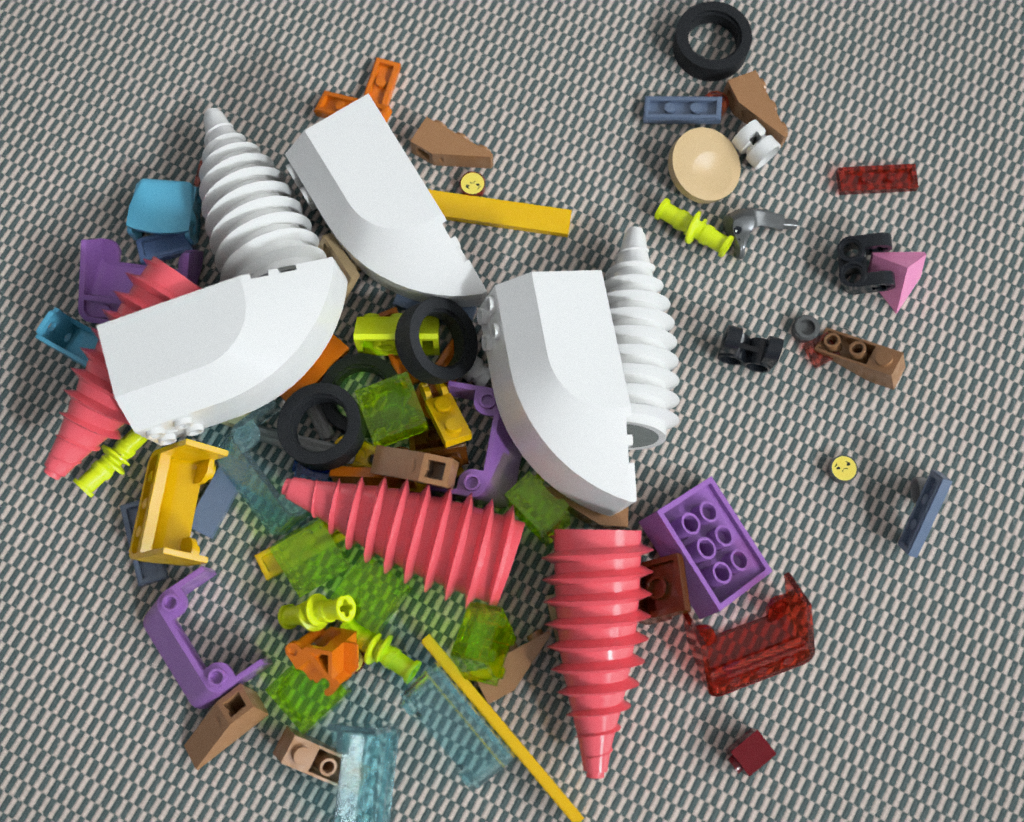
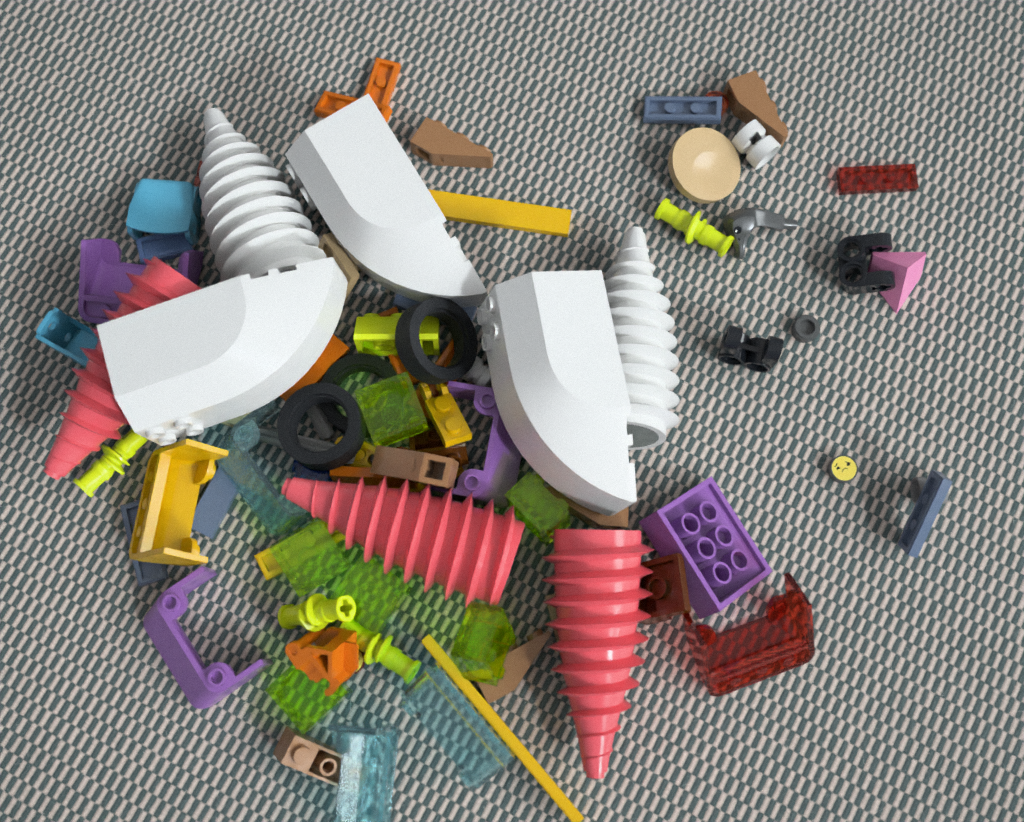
(225, 724): medium nougat slope -> none
(472, 184): light yellow tile -> none
(720, 14): black tyre -> none
(749, 752): dark red brick -> none
(815, 357): clear red tile -> none
(864, 358): medium nougat slope -> none

